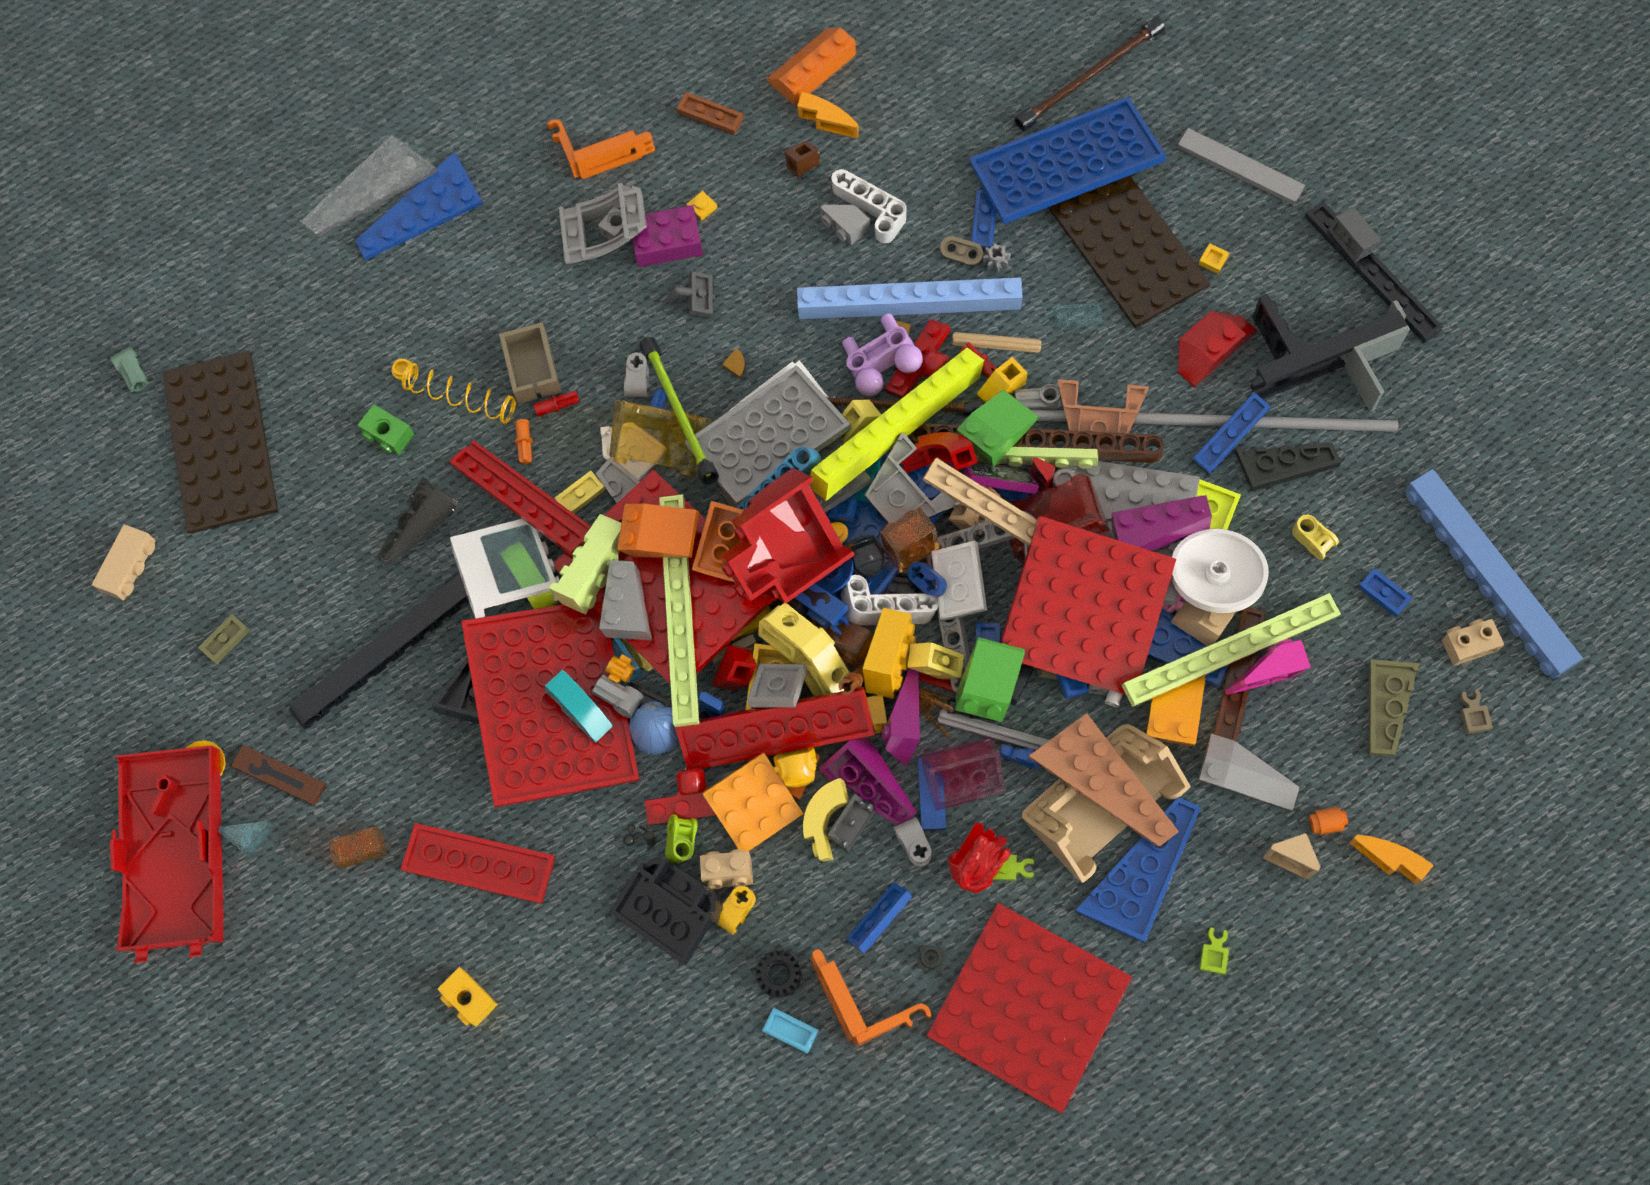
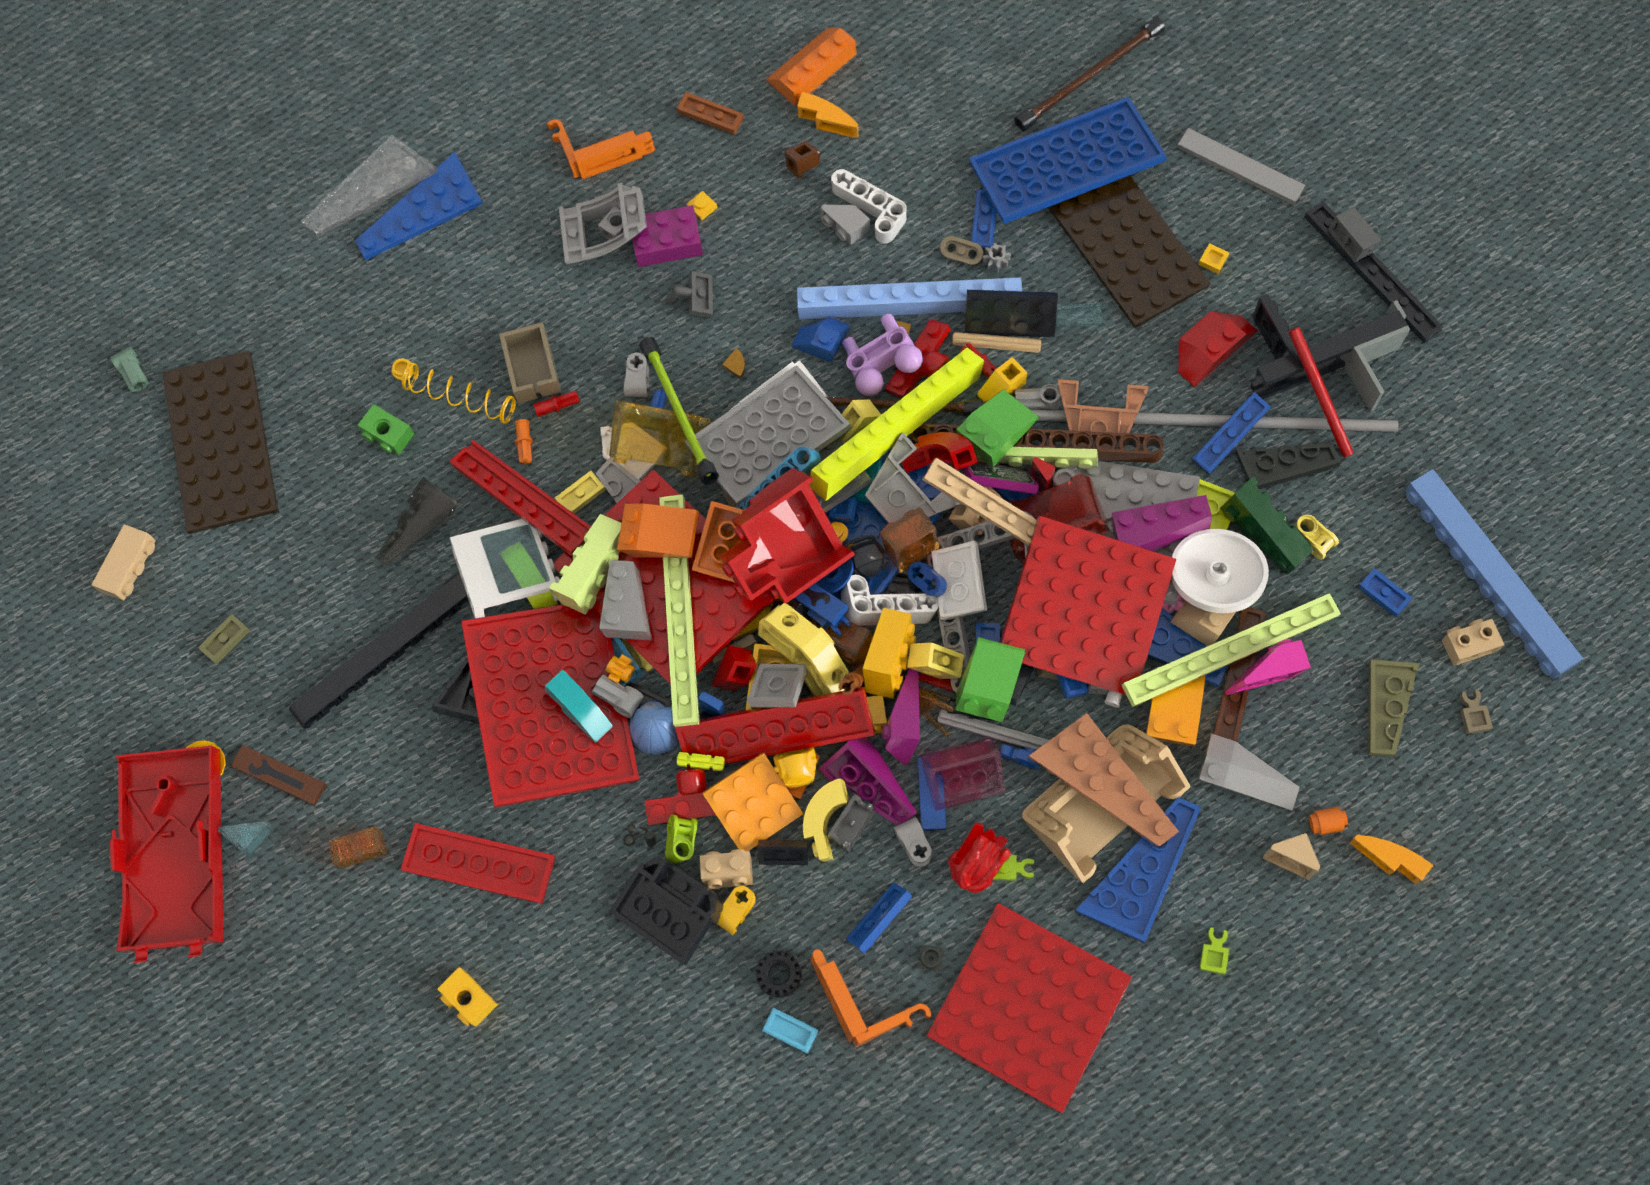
(700, 761): none -> neon yellow axle
(783, 852): none -> black plate
(821, 338): none -> blue slope
(1011, 313): none -> black plate
(1266, 526): none -> dark green wedge
(1320, 392): none -> red piece

